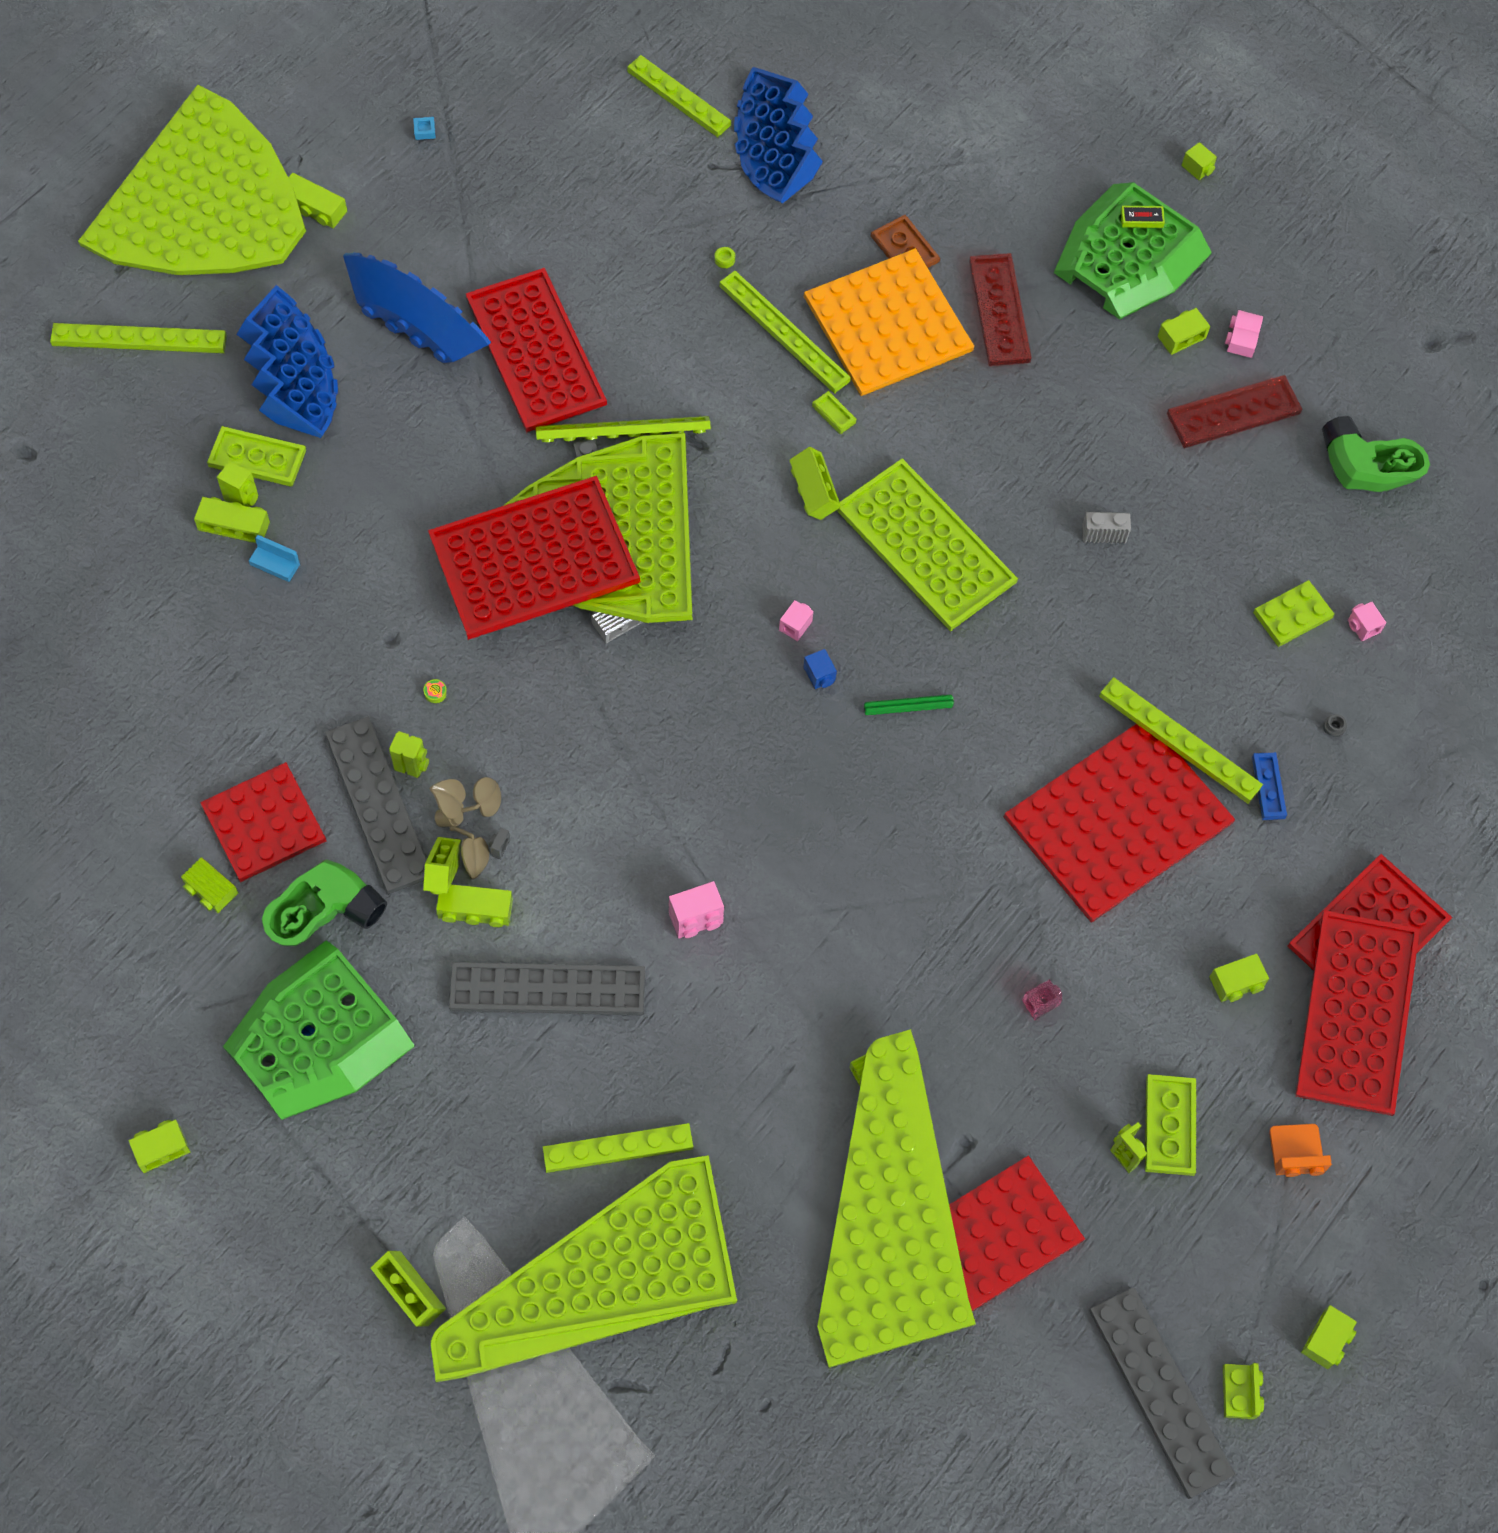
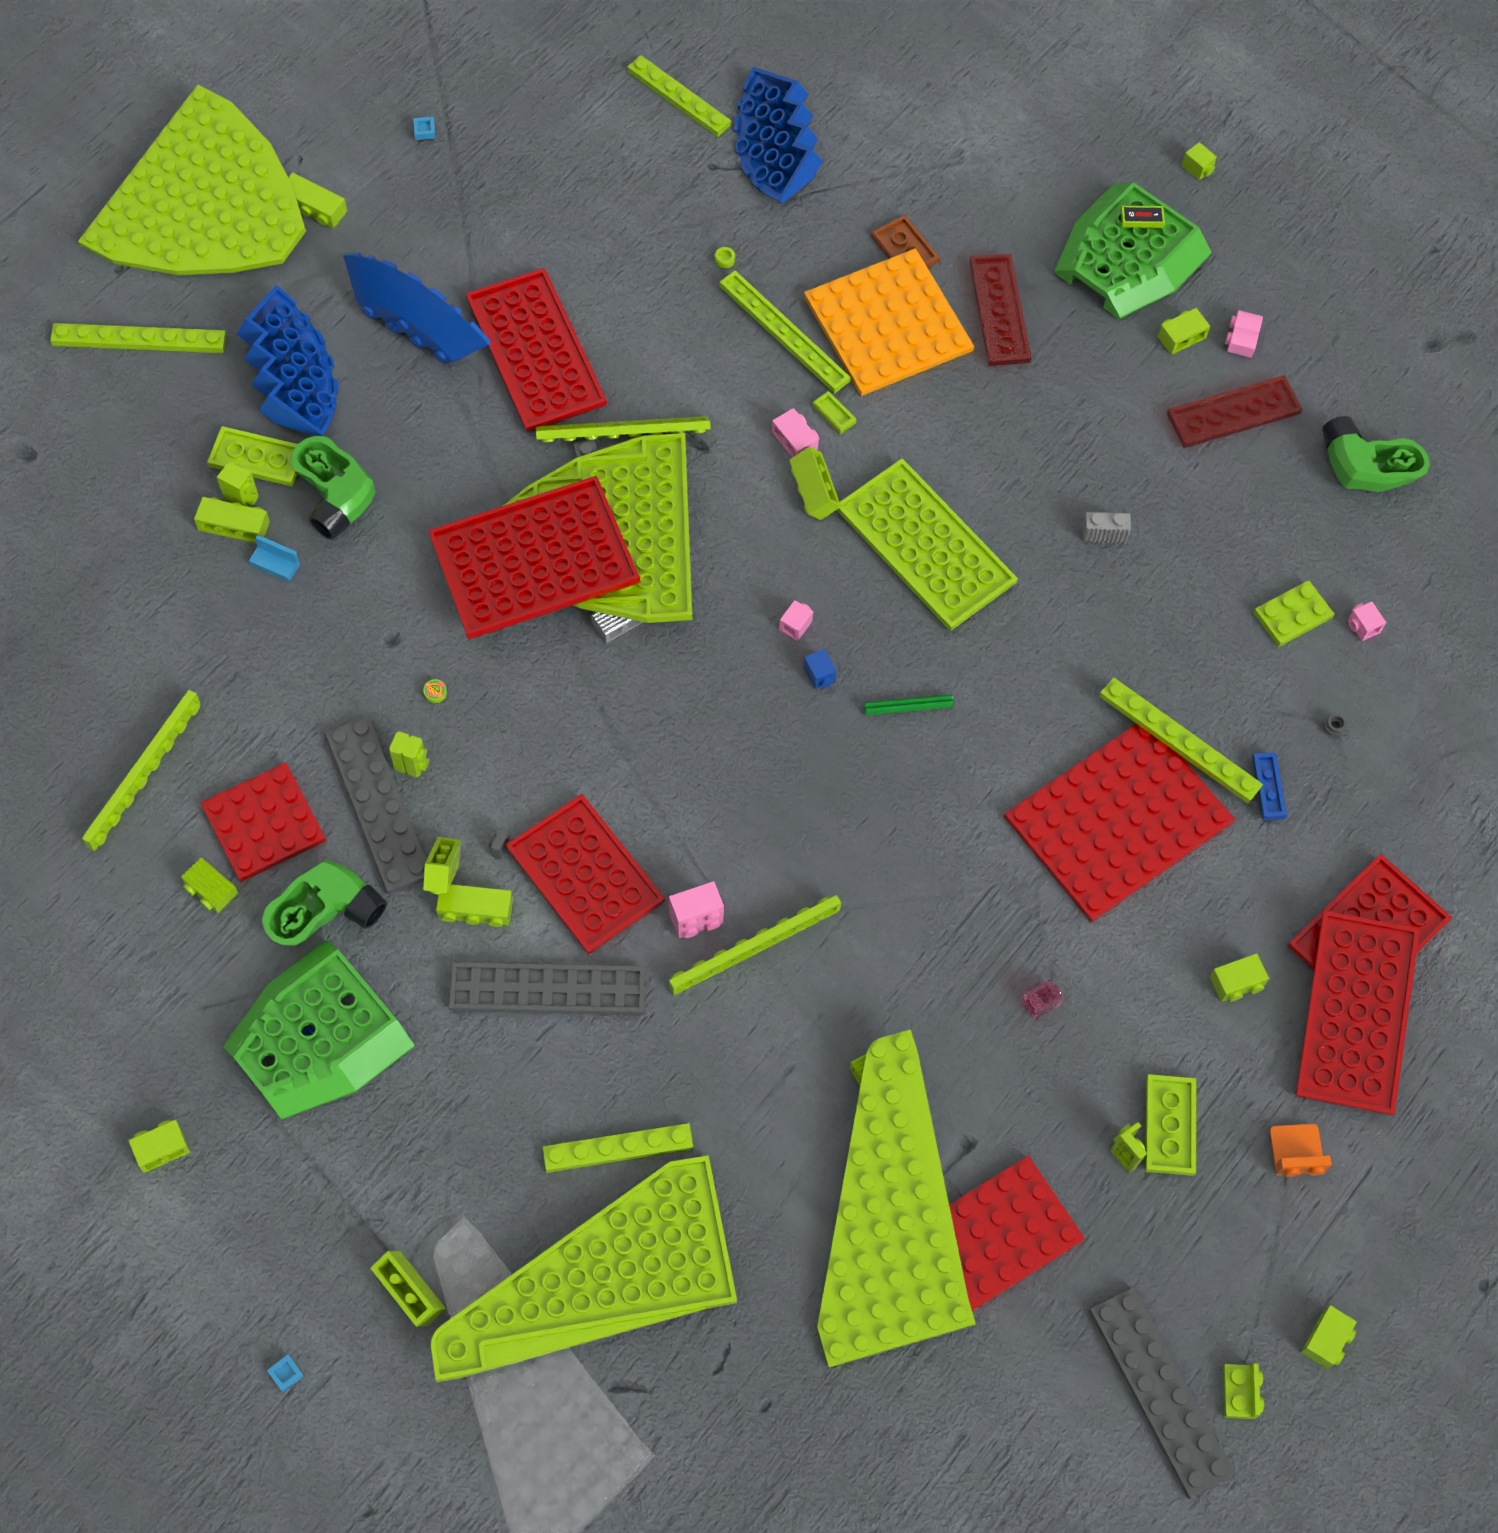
(138, 775): none -> lime plate
(285, 1373): none -> dark azure plate
(337, 479): none -> bright green piece
(449, 798): dark tan plant -> none
(585, 873): none -> red plate
(746, 948): none -> lime plate
(794, 432): none -> bright pink brick

